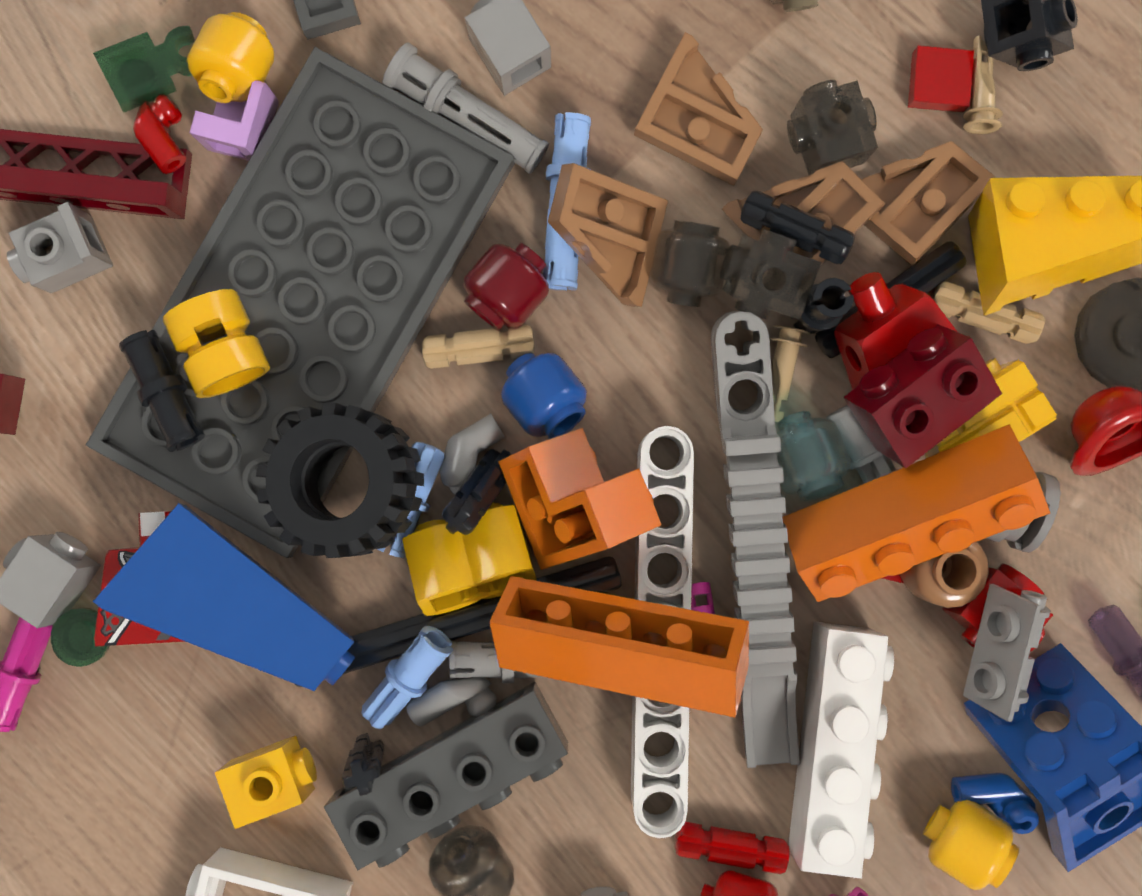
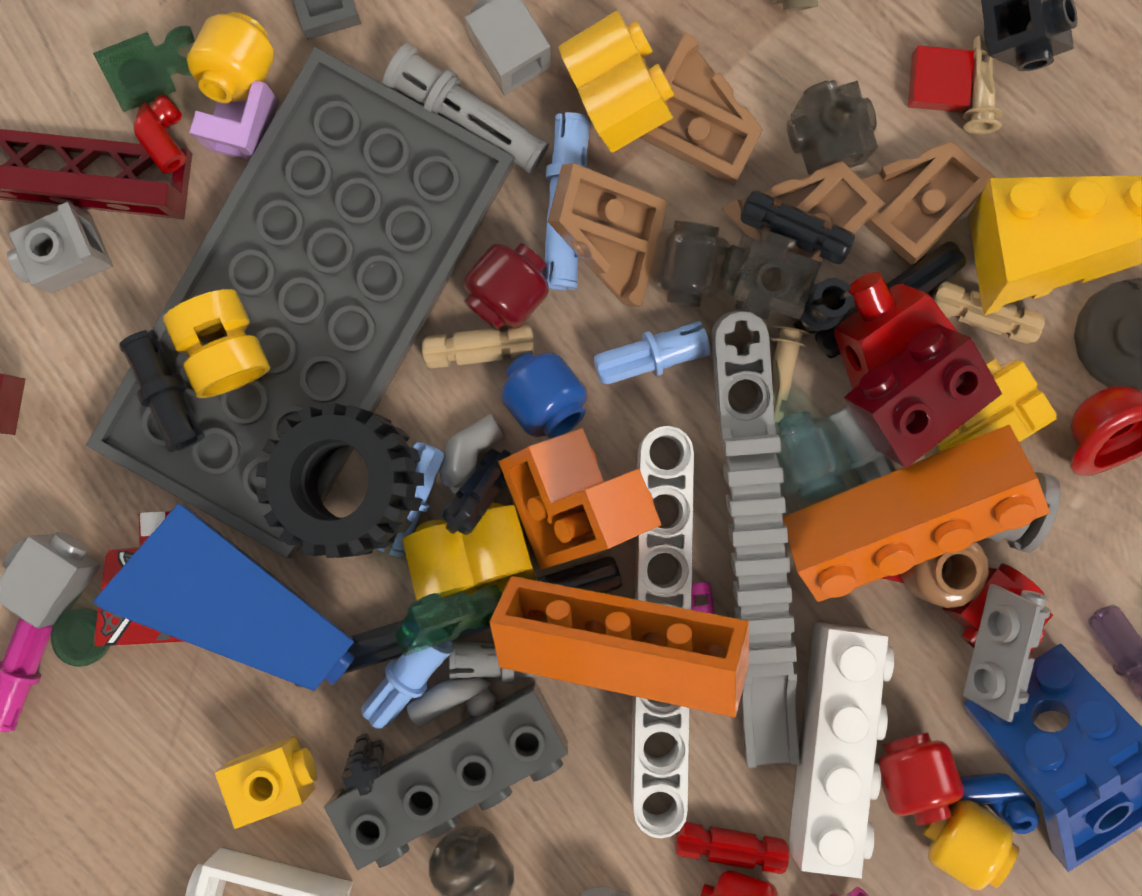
(440, 620): none -> clear green plate
(615, 81): none -> yellow brick
(653, 353): none -> light blue axle
(920, 778): none -> red head

